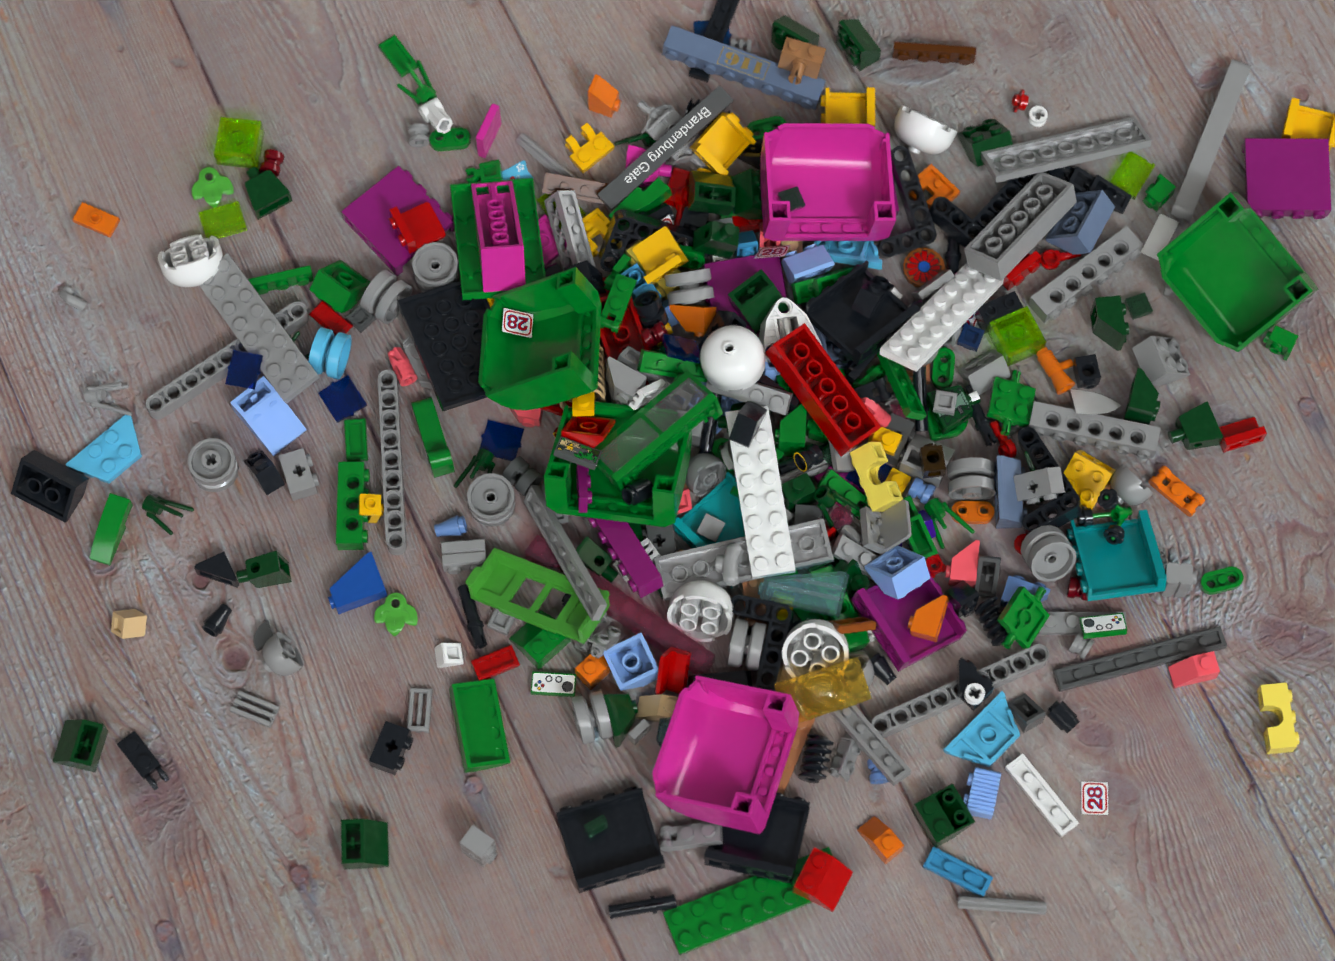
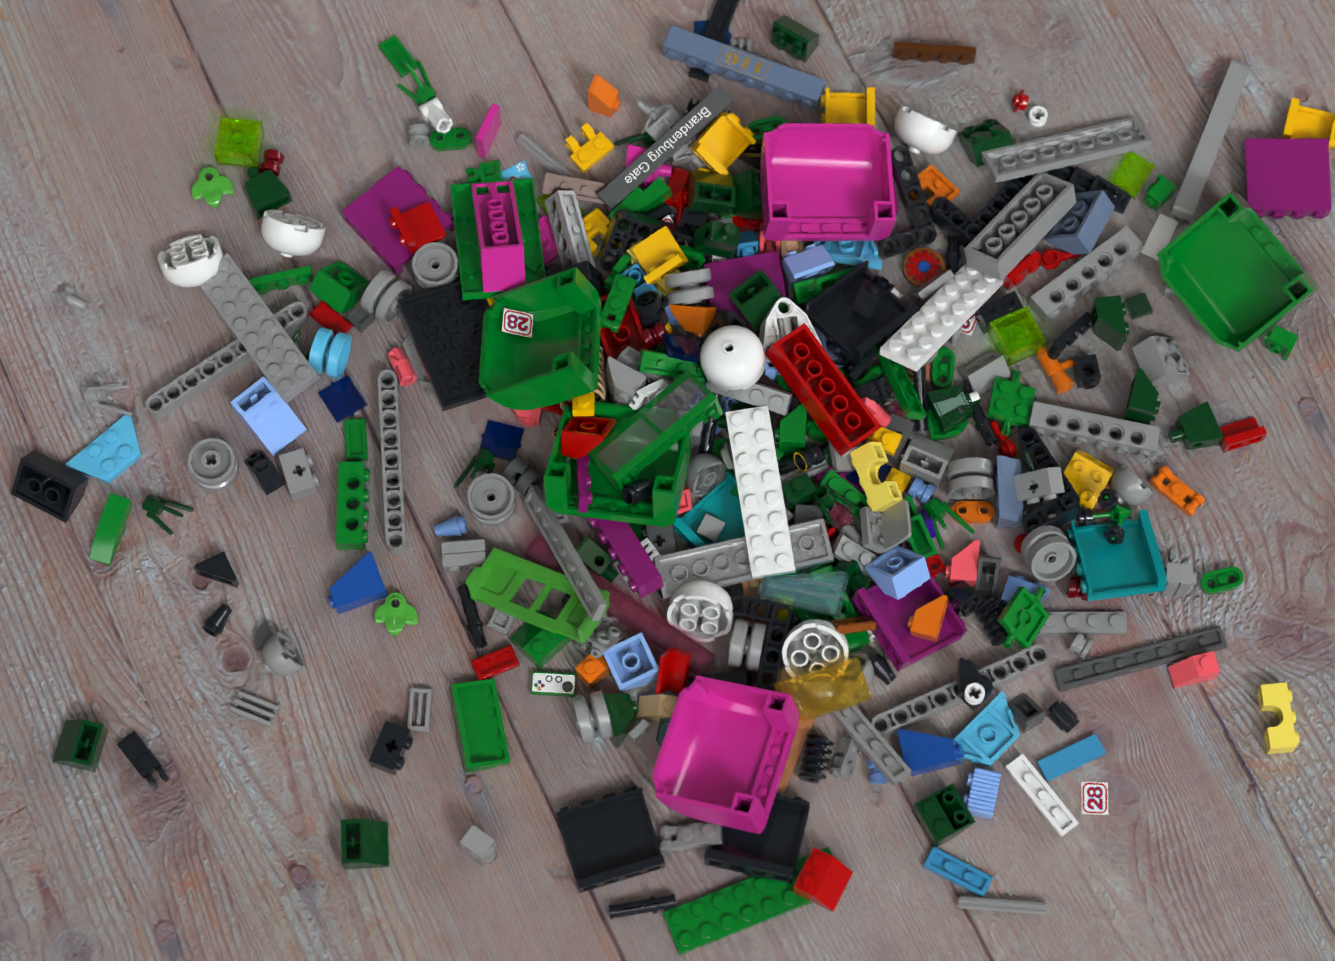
(96, 220): orange plate -> none
(128, 623): tan panel -> none
(223, 220): clear neon green plate -> none
(244, 369): clear blue piece -> none
(265, 570): dark green torso -> none
(289, 235): none -> white cylinder
(371, 506): yellow bracket -> none
(433, 437): green beam -> none
(448, 655): white slope -> none
(577, 453): tile -> none
(596, 826): clear green tile -> none
(729, 564): light grey piece -> none
(747, 424): black slope -> none
(776, 251): sticker -> none
(794, 196): tile -> none
(801, 59): medium nougat brick -> none
(857, 44): dark green slope -> none
(881, 839): orange slope -> none
(928, 752): none -> blue slope
(930, 469): dark brown brick -> none
(945, 402): light grey tile -> none
(970, 337): dark blue tile -> none
(1070, 335): none -> black plate
(1071, 758): none -> dark azure tile
(1092, 403): white sticker -> none
(1103, 625): tile -> none

